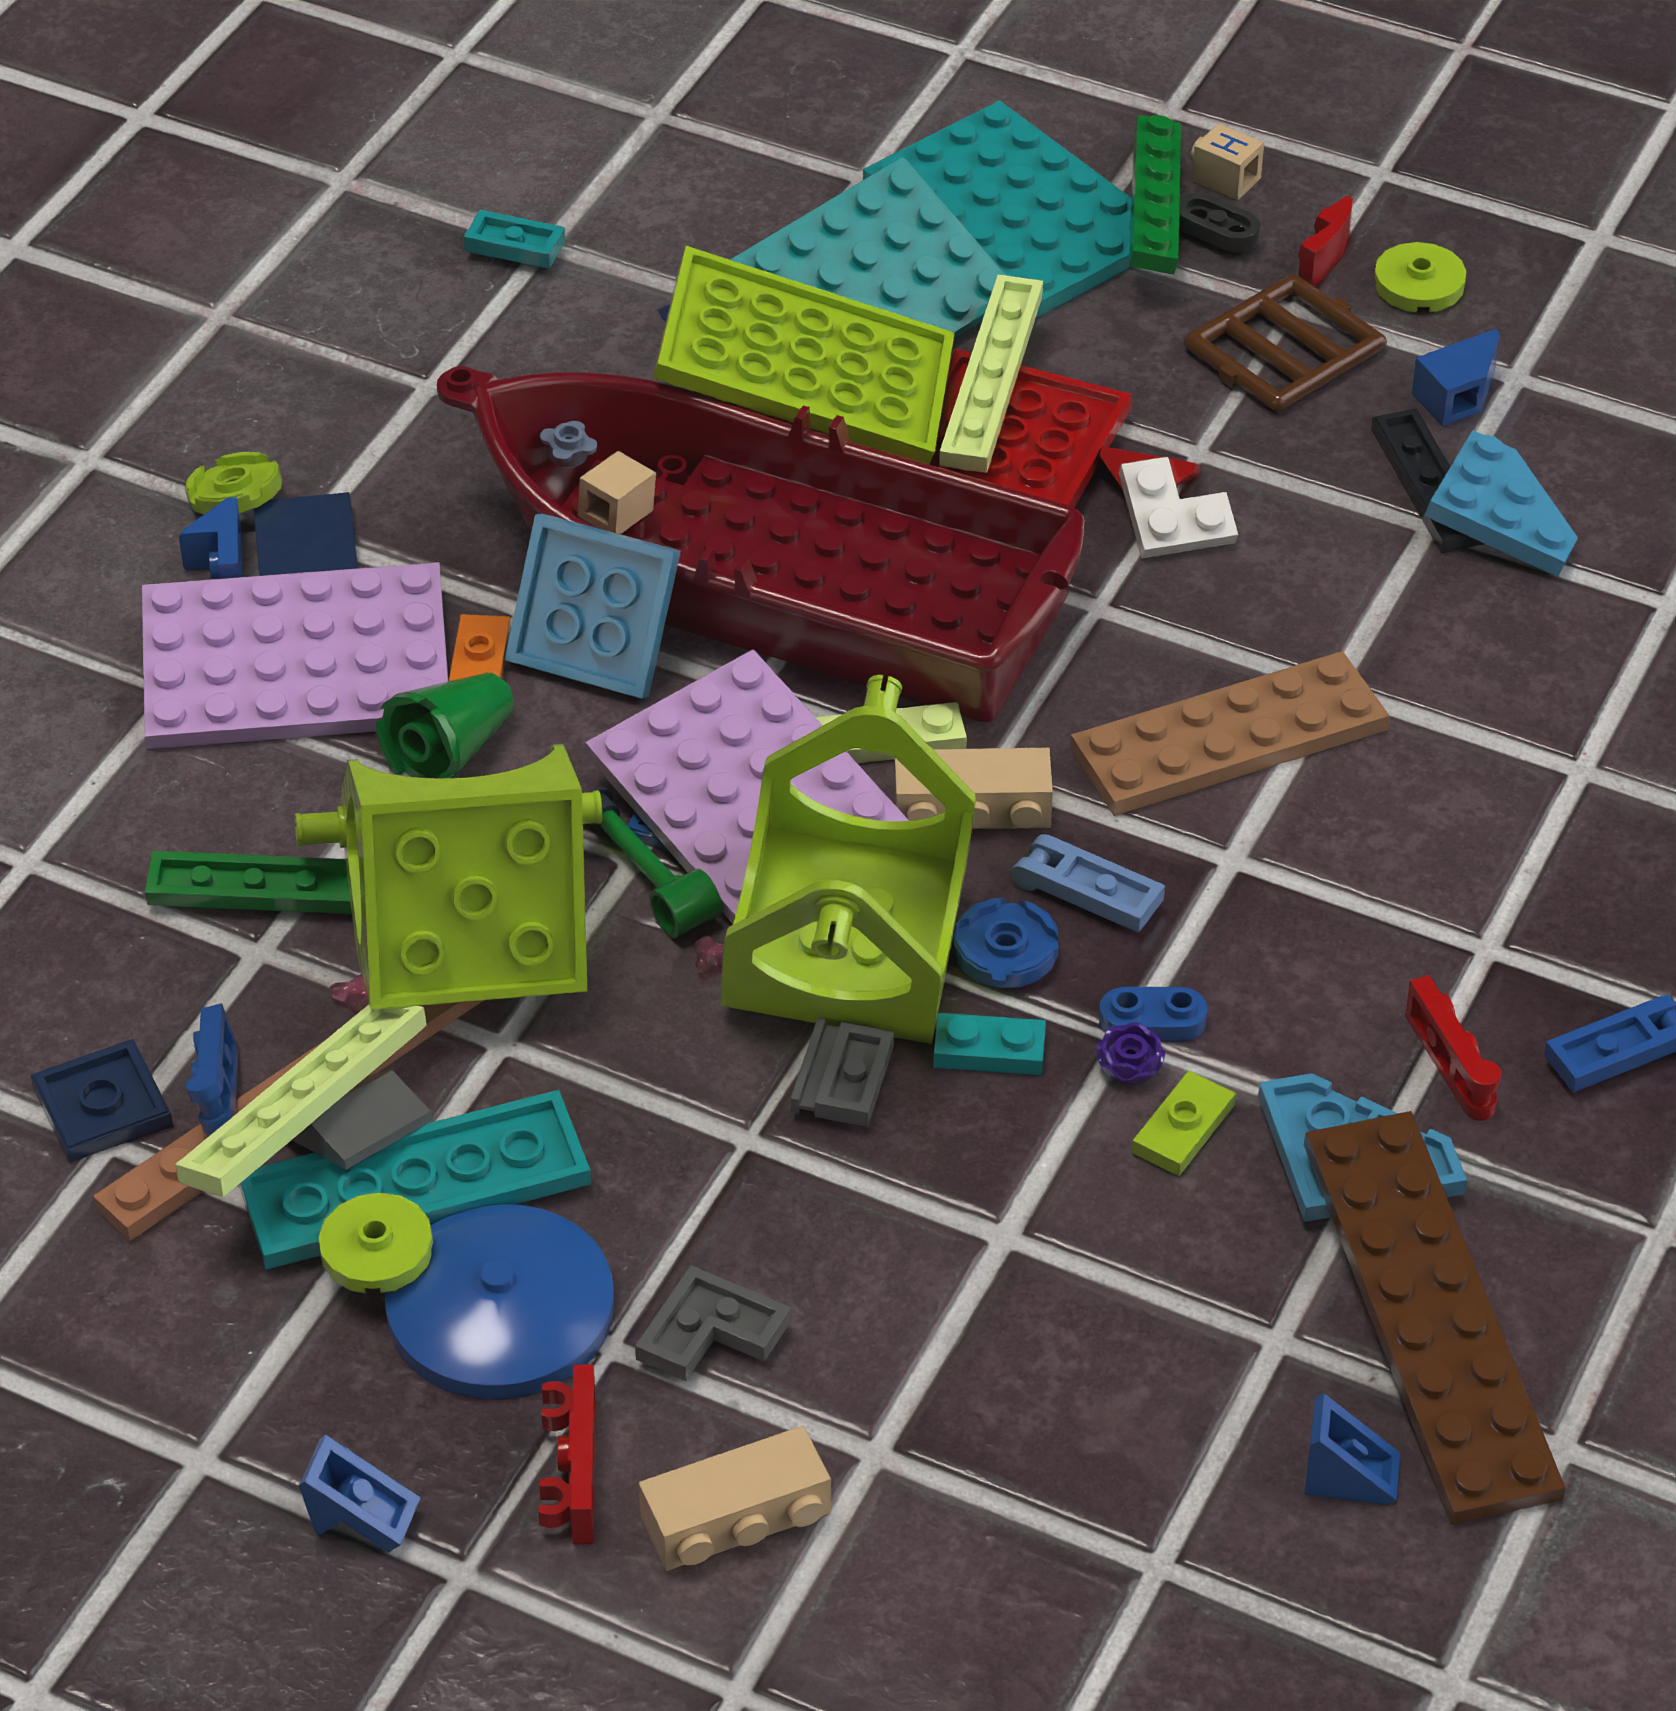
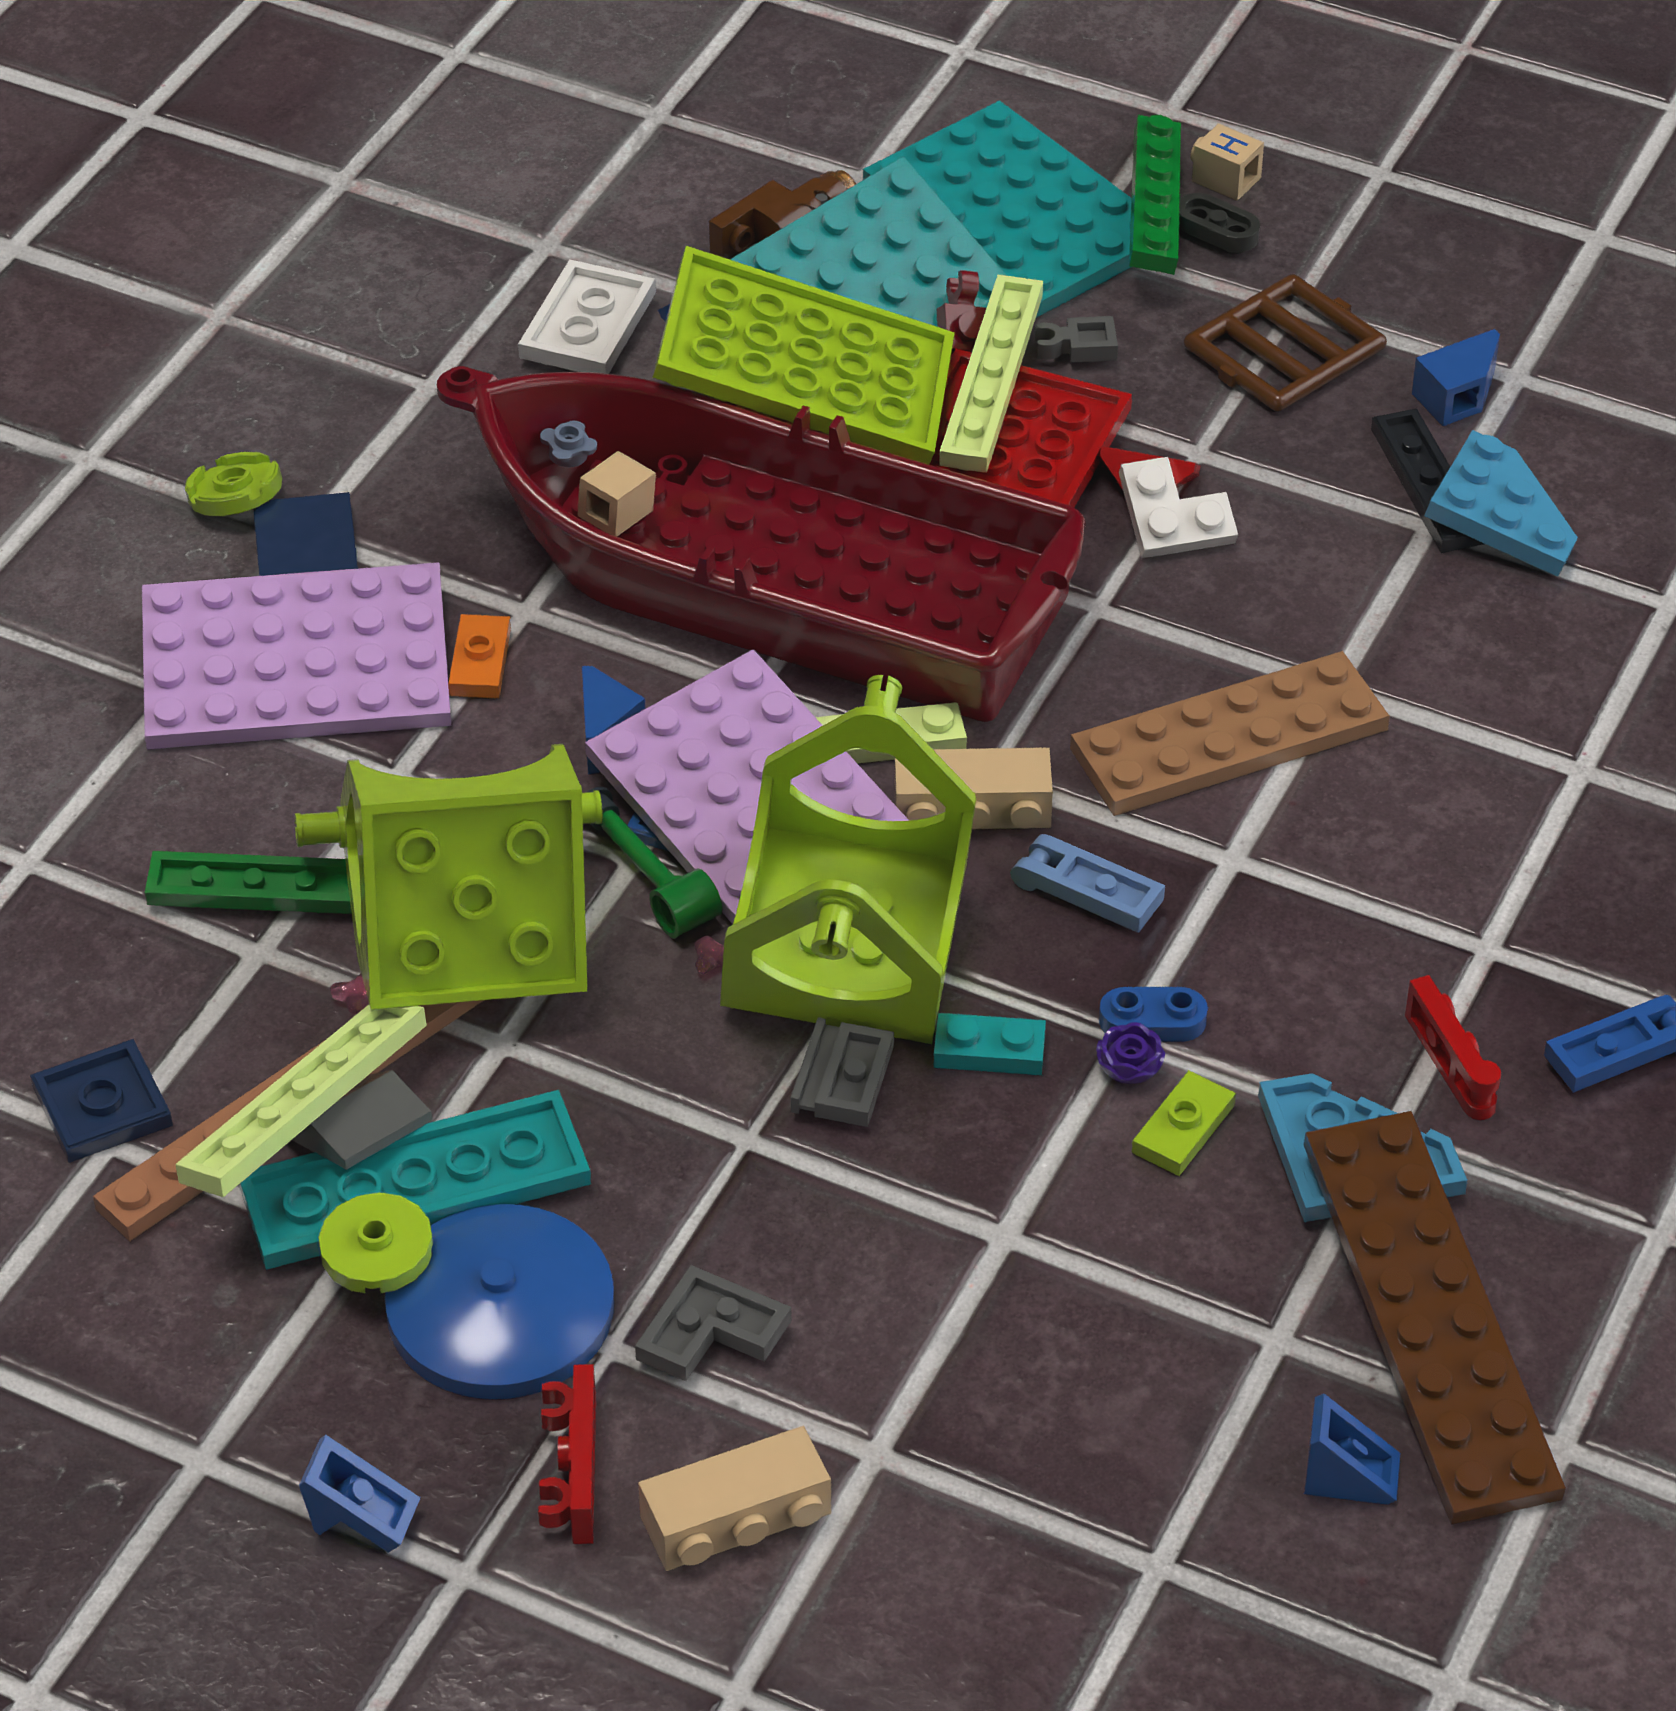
(215, 542): blue slope -> none
(215, 1070): blue plate -> none
(442, 725): green cone -> none
(514, 239): teal plate -> none
(587, 318): none -> white plate
(592, 605): dark azure plate -> none
(606, 704): none -> blue slope
(771, 210): none -> reddish brown plate
(960, 313): none -> dark red plate
(1005, 943): blue plate -> none
(1083, 338): none -> dark grey plate
(1324, 250): red slope -> none
(1420, 277): lime plate -> none

